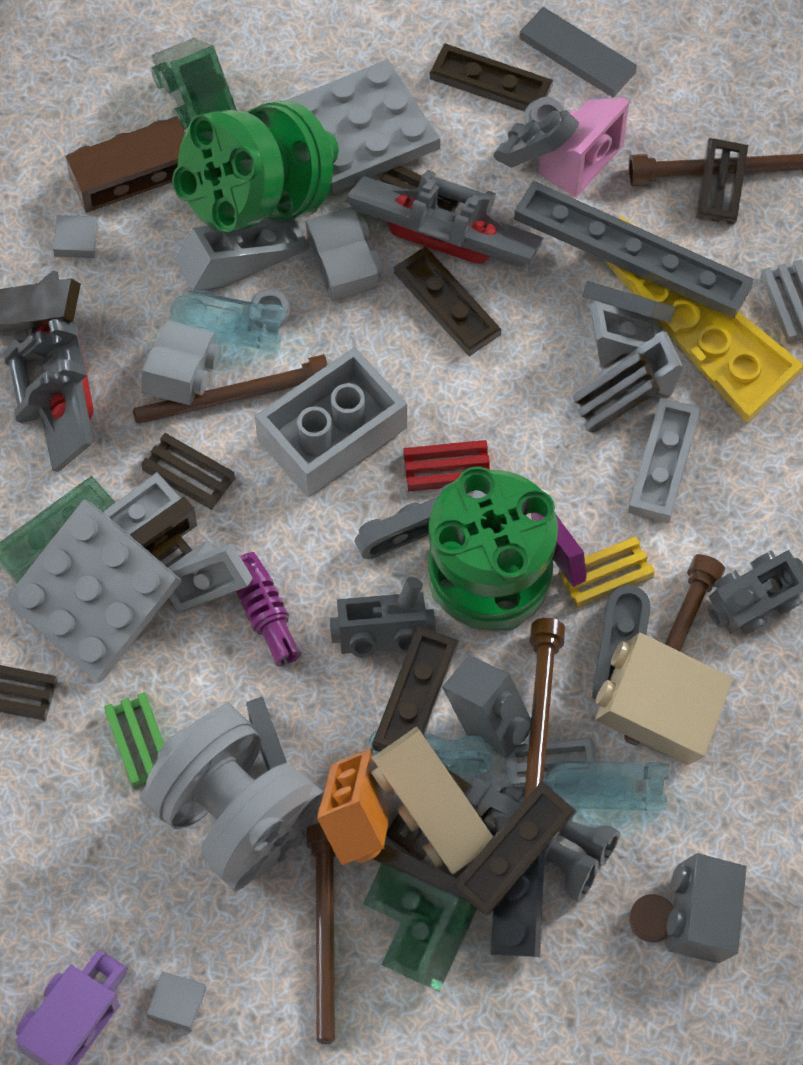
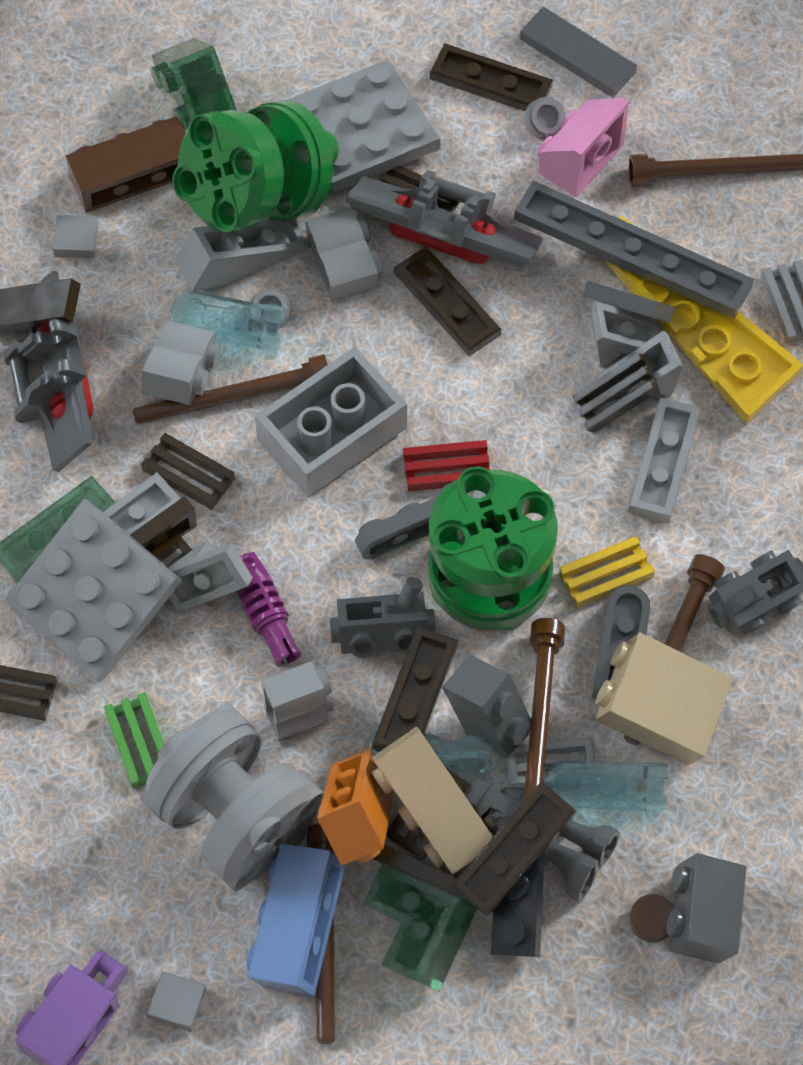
(261, 720): dark grey tile -> none
(295, 919): none -> medium blue brick
(297, 699): none -> light grey brick
(536, 138): dark grey plate -> none
(567, 554): magenta tile -> none
(716, 213): dark brown tile -> none

